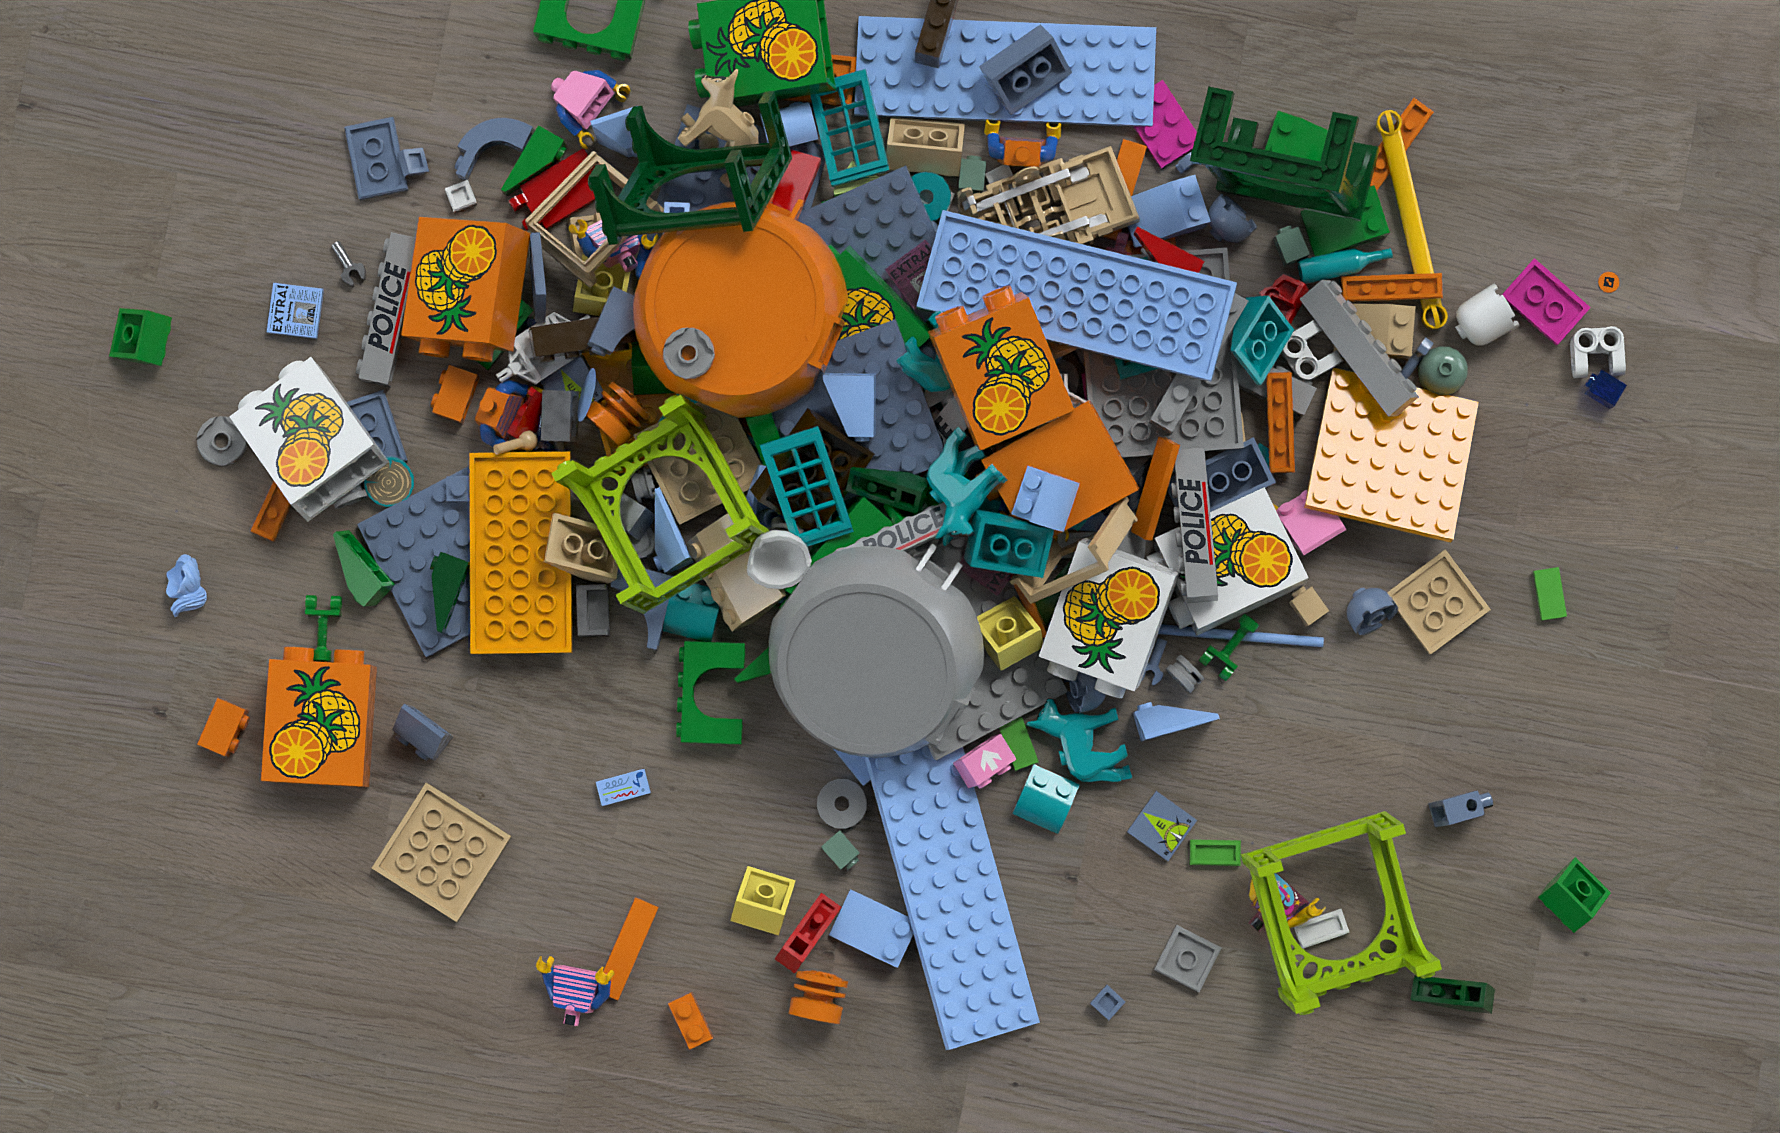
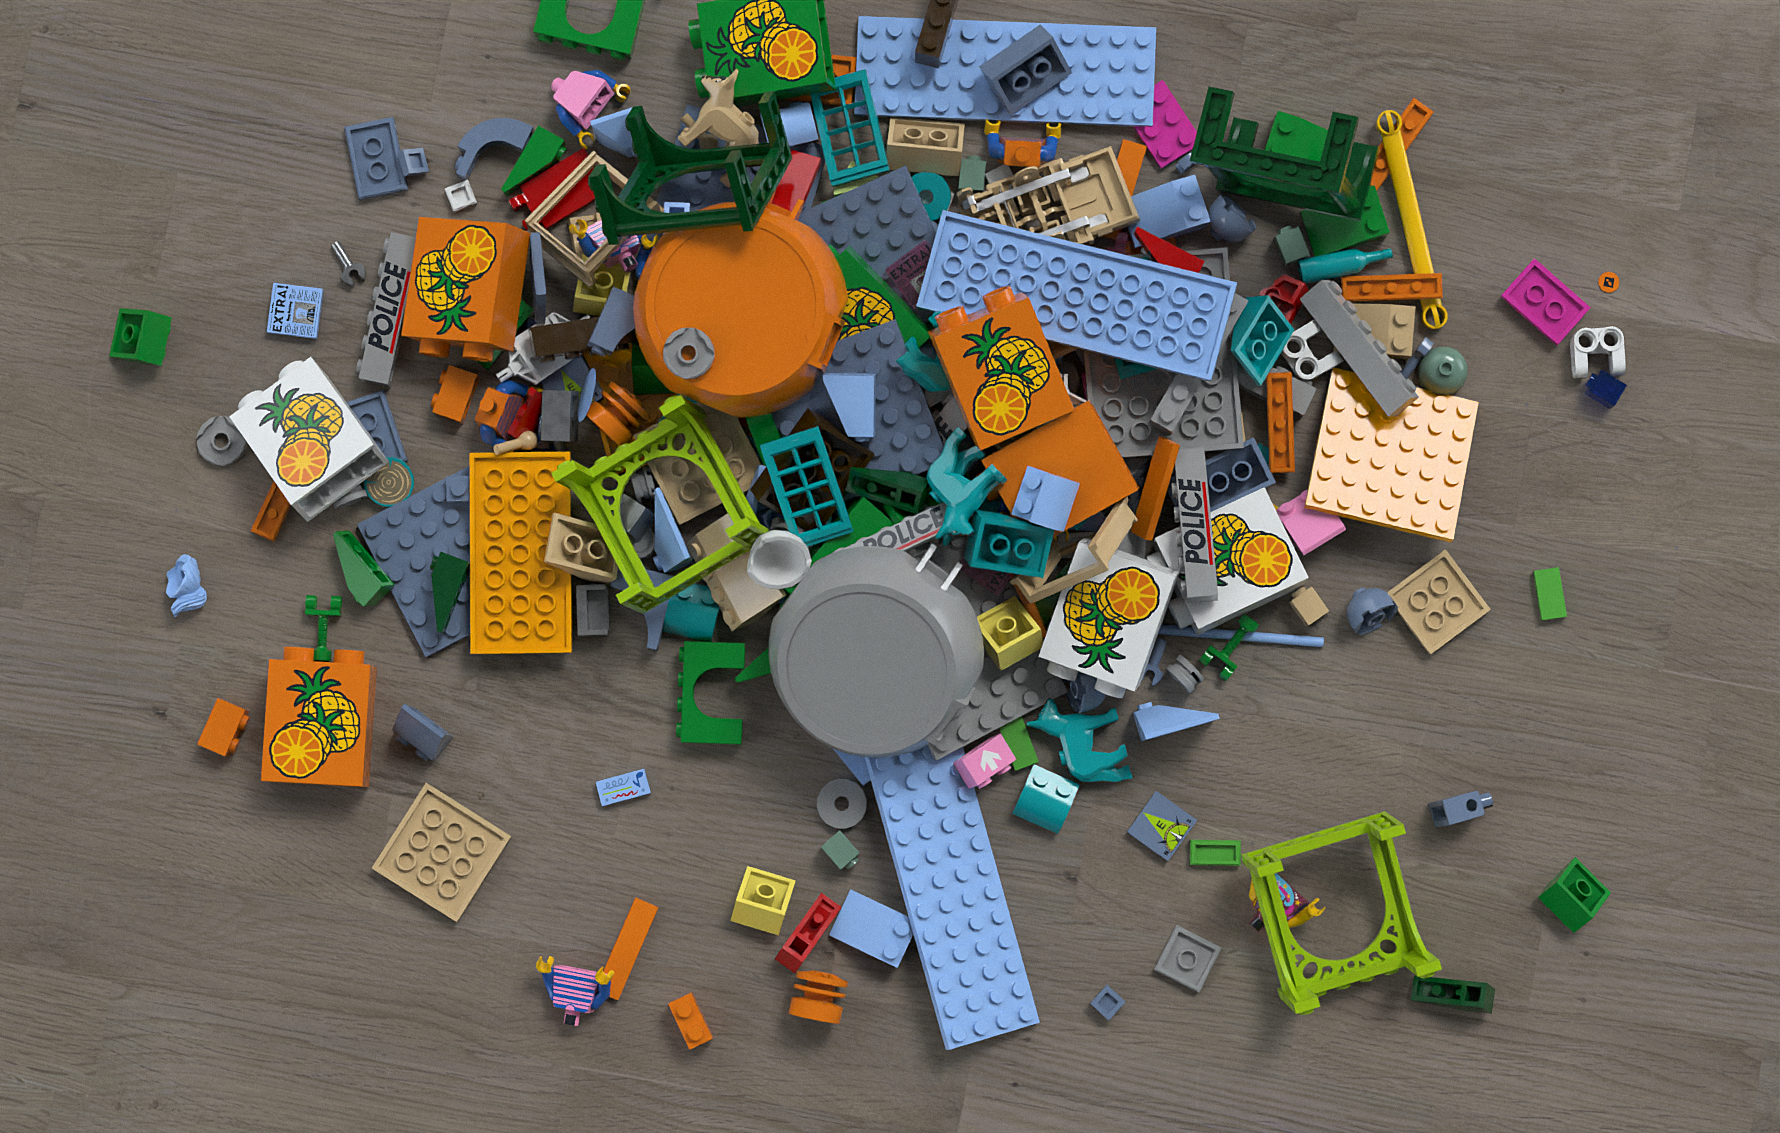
(1321, 928): white tile -> none
(1485, 317): white cylinder -> none

